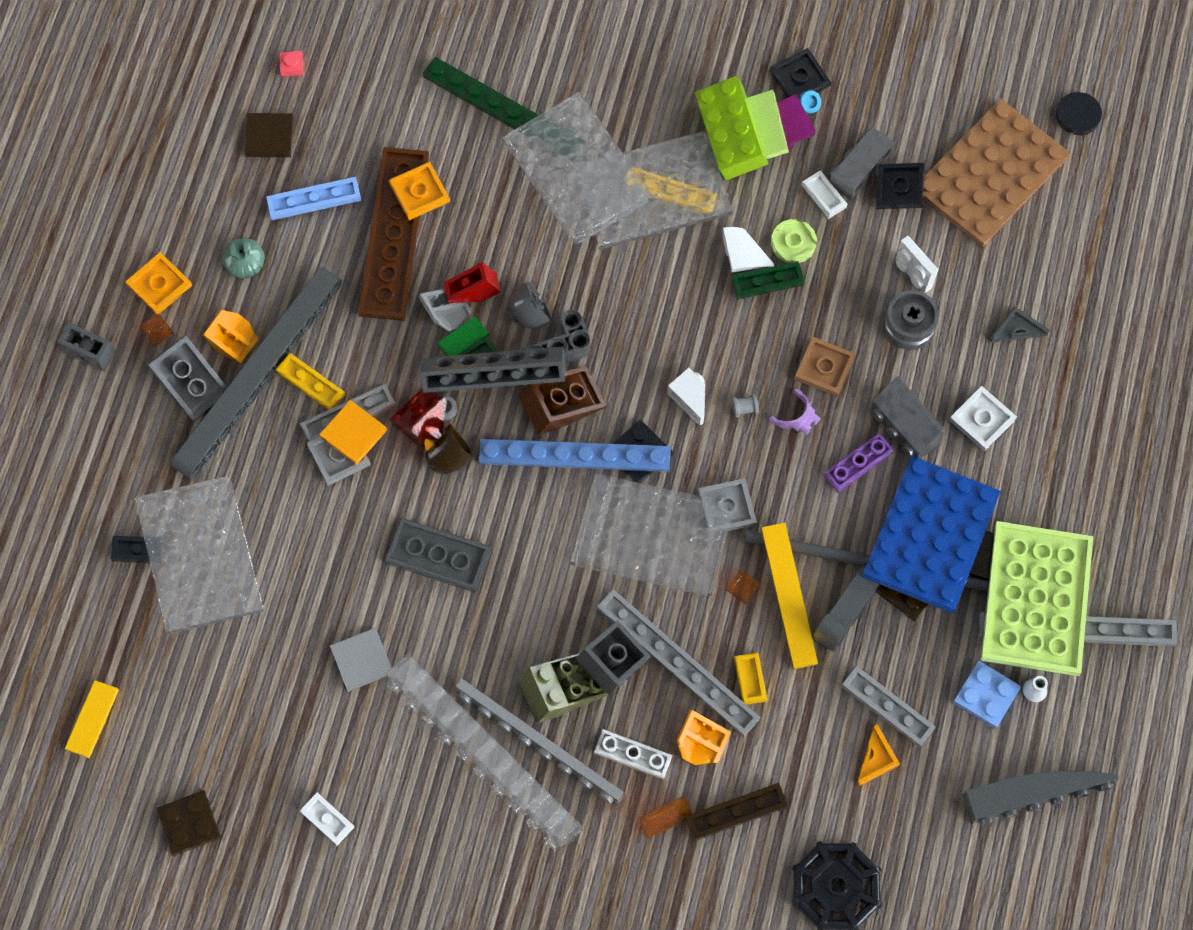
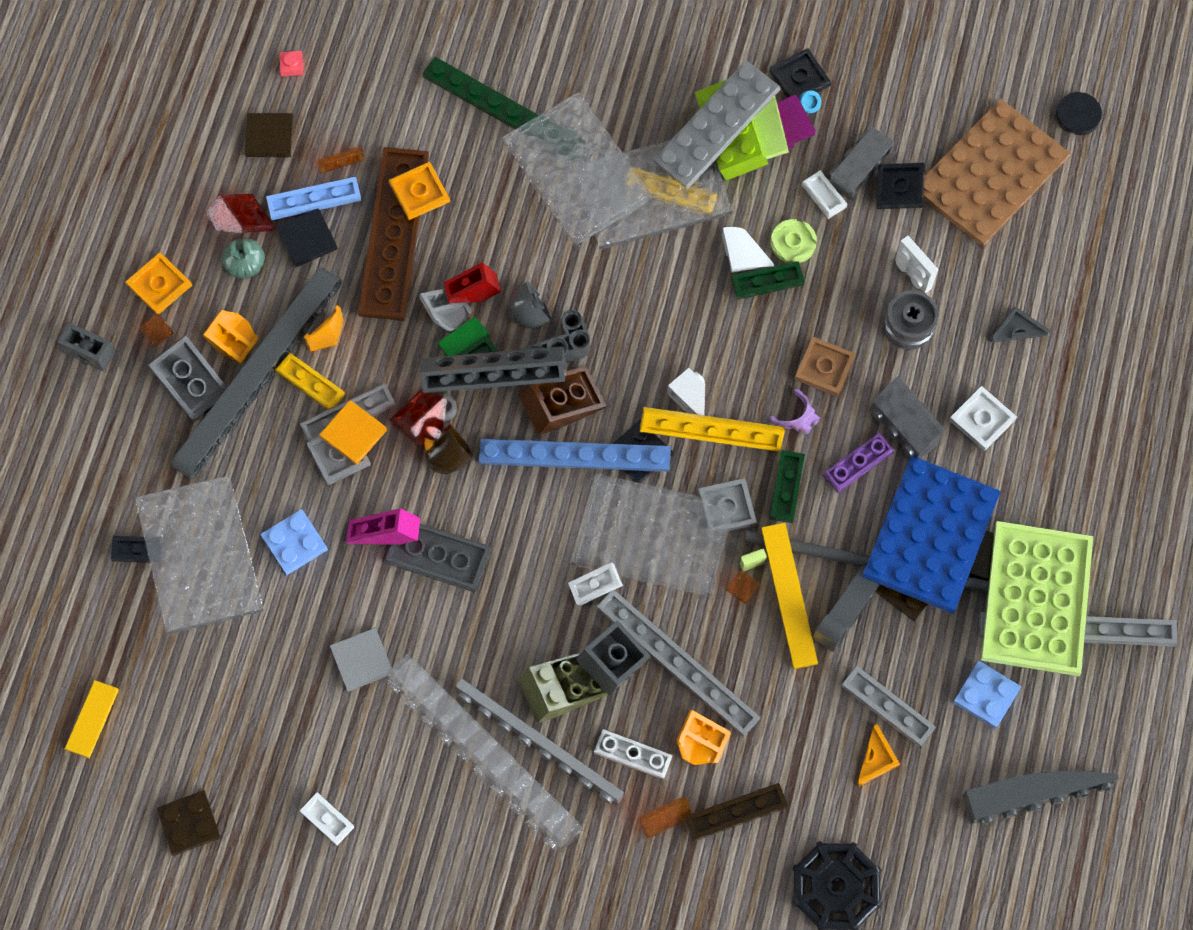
(239, 214): none -> clear red slope
(294, 542): none -> light blue plate
(307, 237): none -> black tile
(327, 333): none -> light orange slope
(340, 159): none -> clear orange slope
(387, 528): none -> dark pink slope
(595, 584): none -> white plate
(712, 429): none -> yellow tile
(716, 124): none -> light grey plate
(745, 405): light grey bush -> none
(750, 678): yellow tile -> none
(753, 560): none -> yellowish green tile
(787, 486): none -> dark green plate
(1034, 693): white cone -> none

